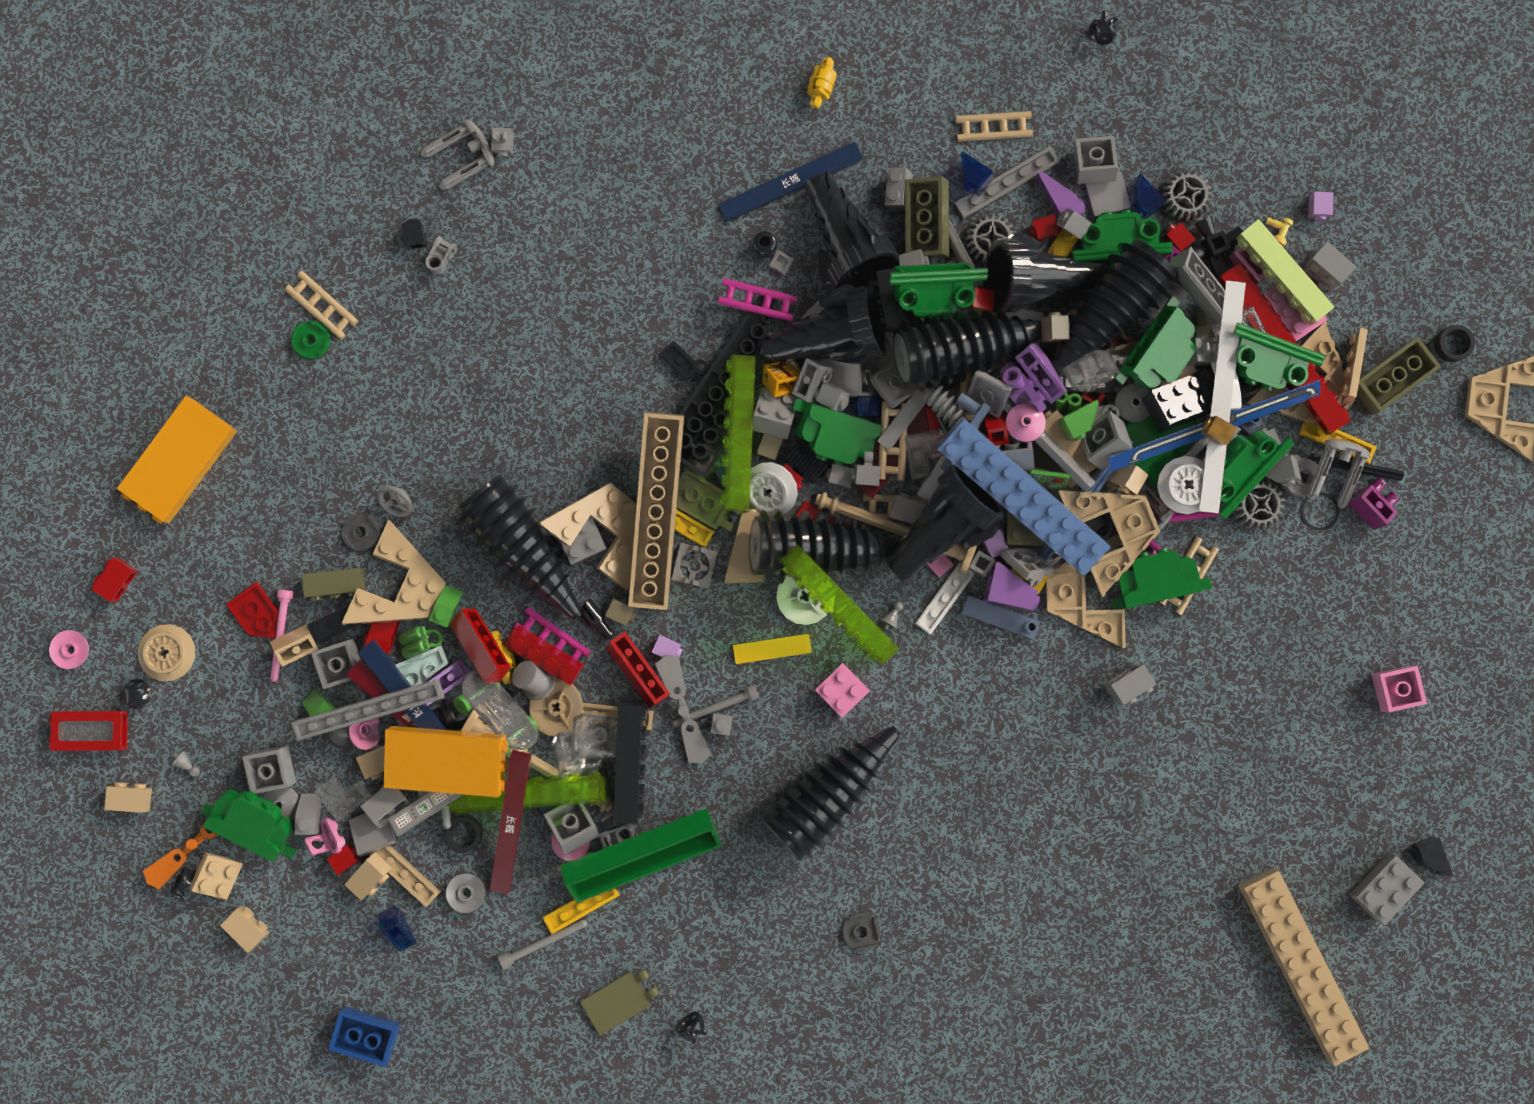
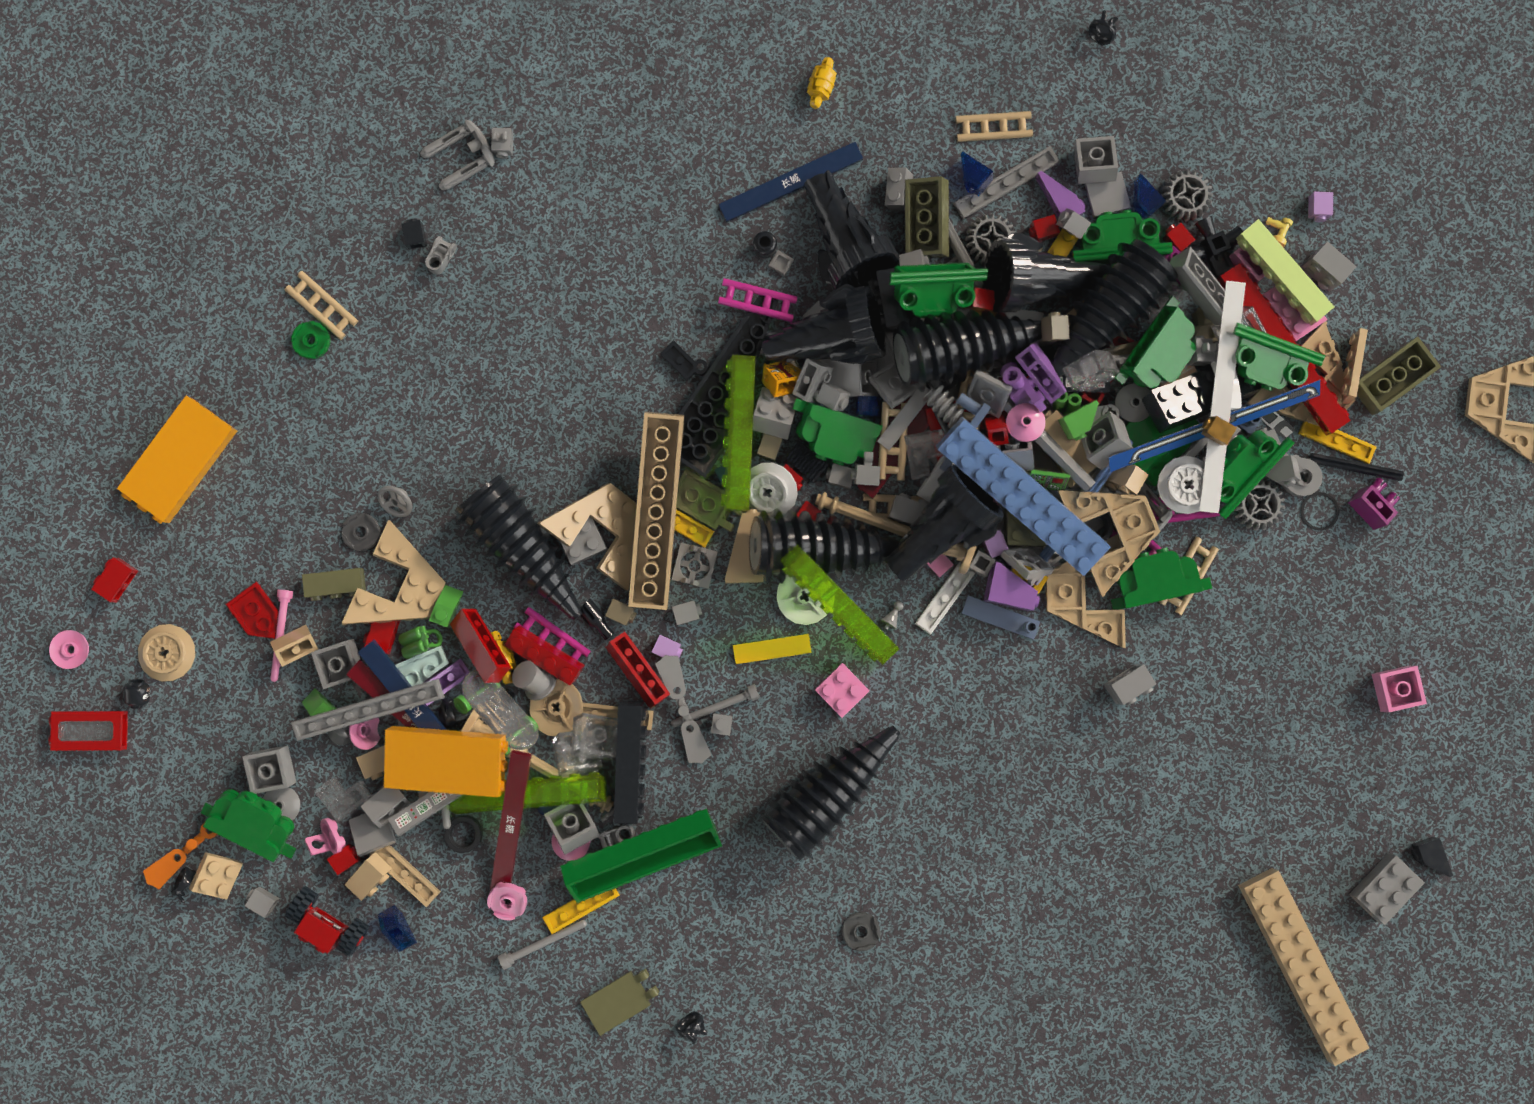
(128, 798): tan brick -> none
(183, 762): light grey piece -> none
(245, 928): tan brick -> none
(261, 901): none -> light grey brick
(308, 815): light grey slope -> none
(321, 928): none -> brick
(330, 626): black brick -> none
(364, 1036): blue brick -> none
(456, 897): light grey dish -> none
(511, 892): none -> bright pink plate
(687, 612): none -> light grey brick
(1276, 422): none -> sticker
(1346, 451): light grey piece -> none
(1466, 335): black tyre -> none

